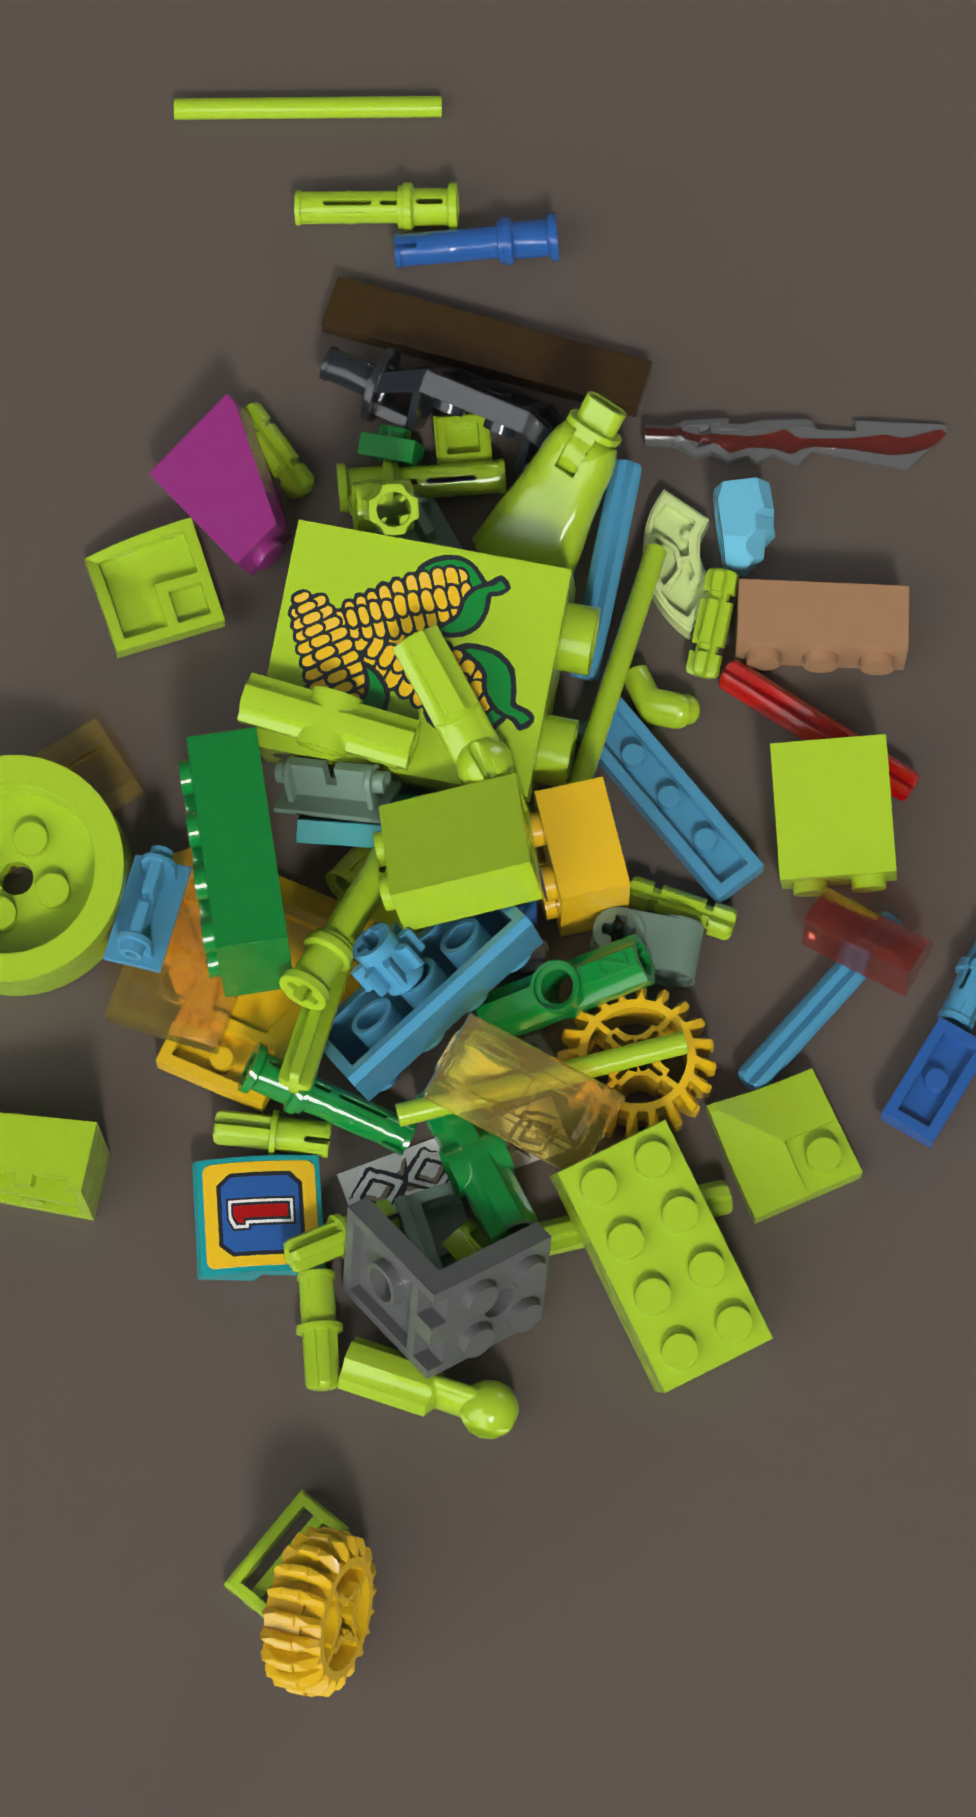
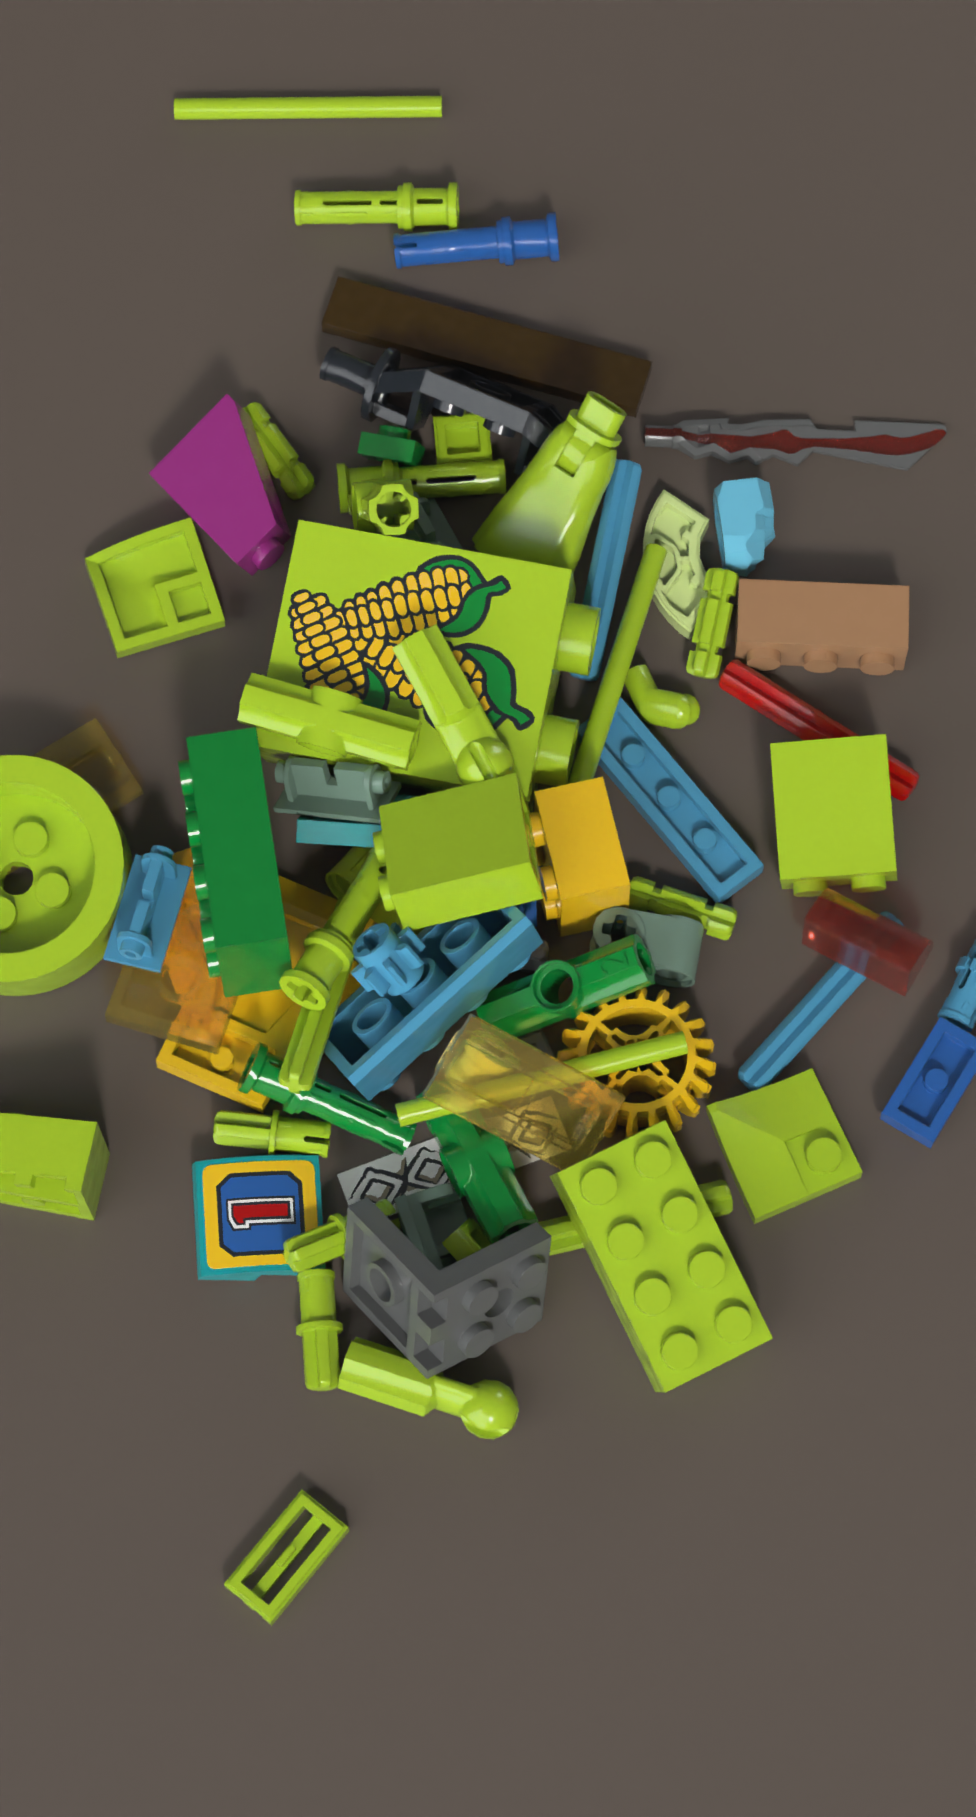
(318, 1611): yellow gear -> none

